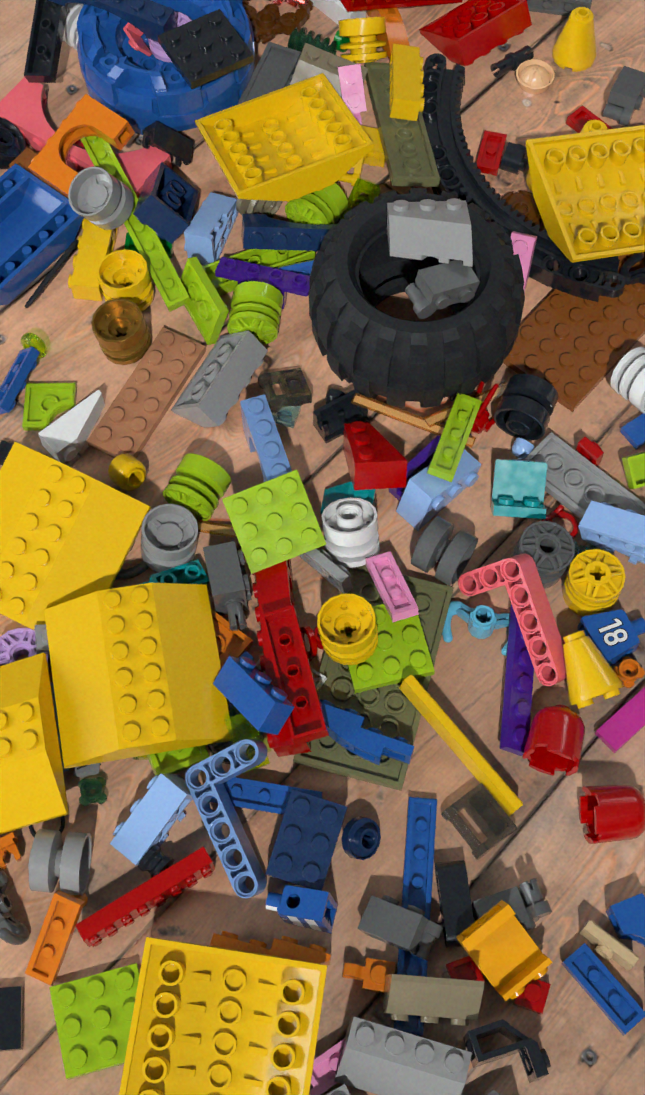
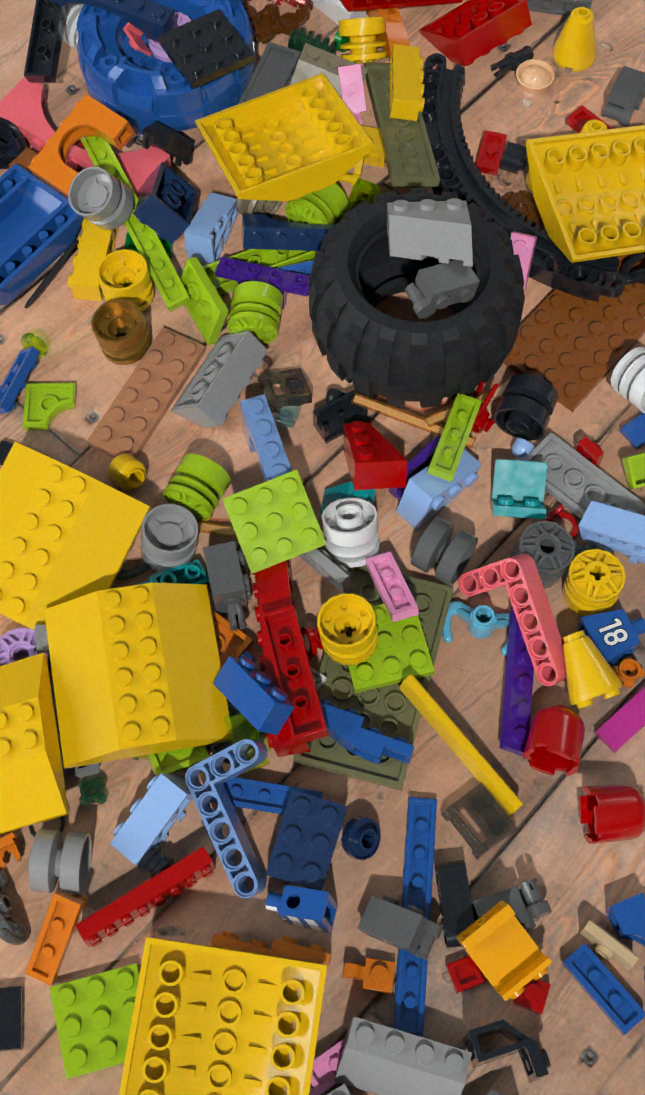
(69, 432): white slope -> none
(432, 998): dark tan slope -> none

